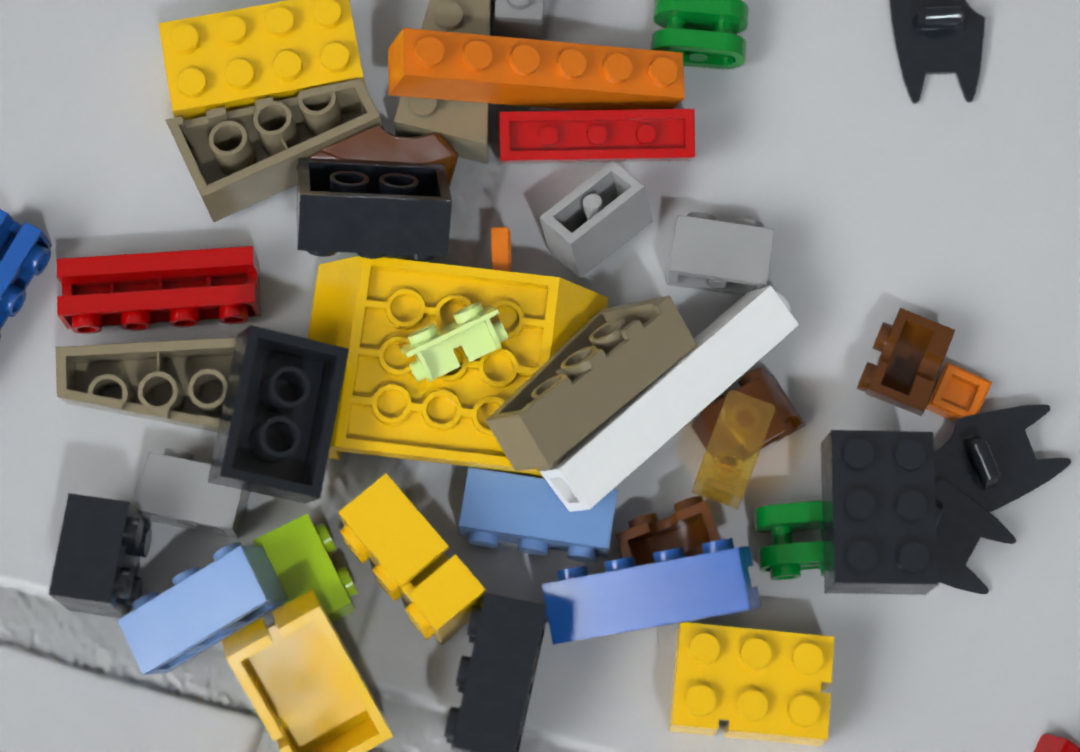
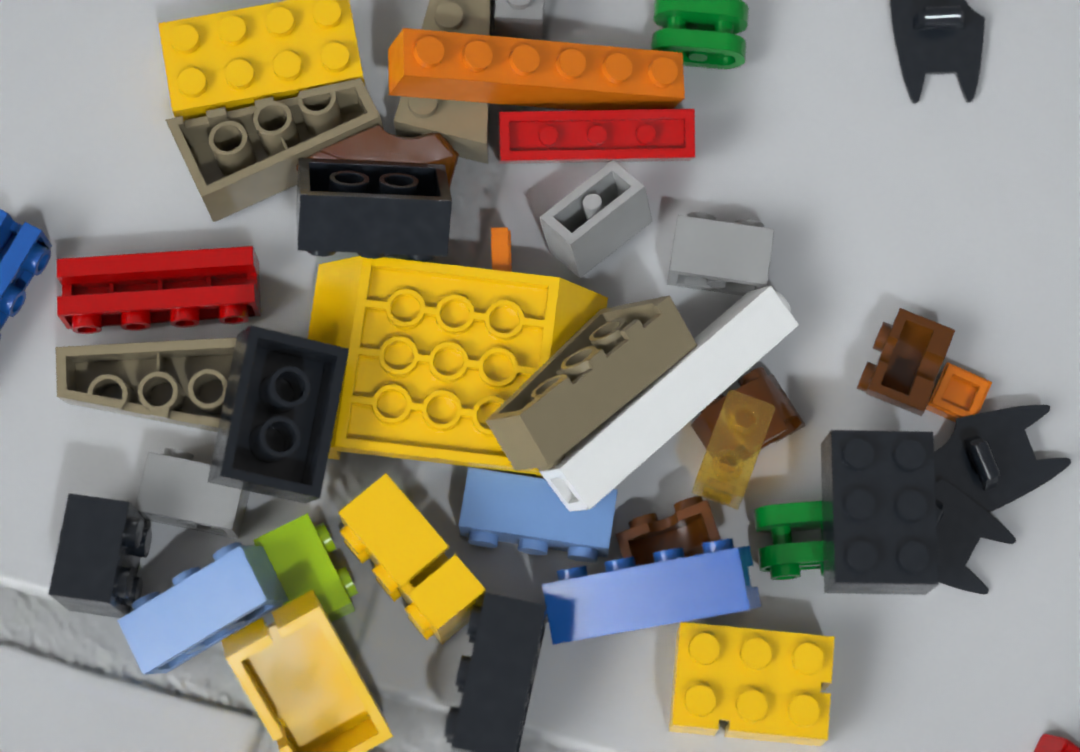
(435, 347): yellowish green hinge -> none

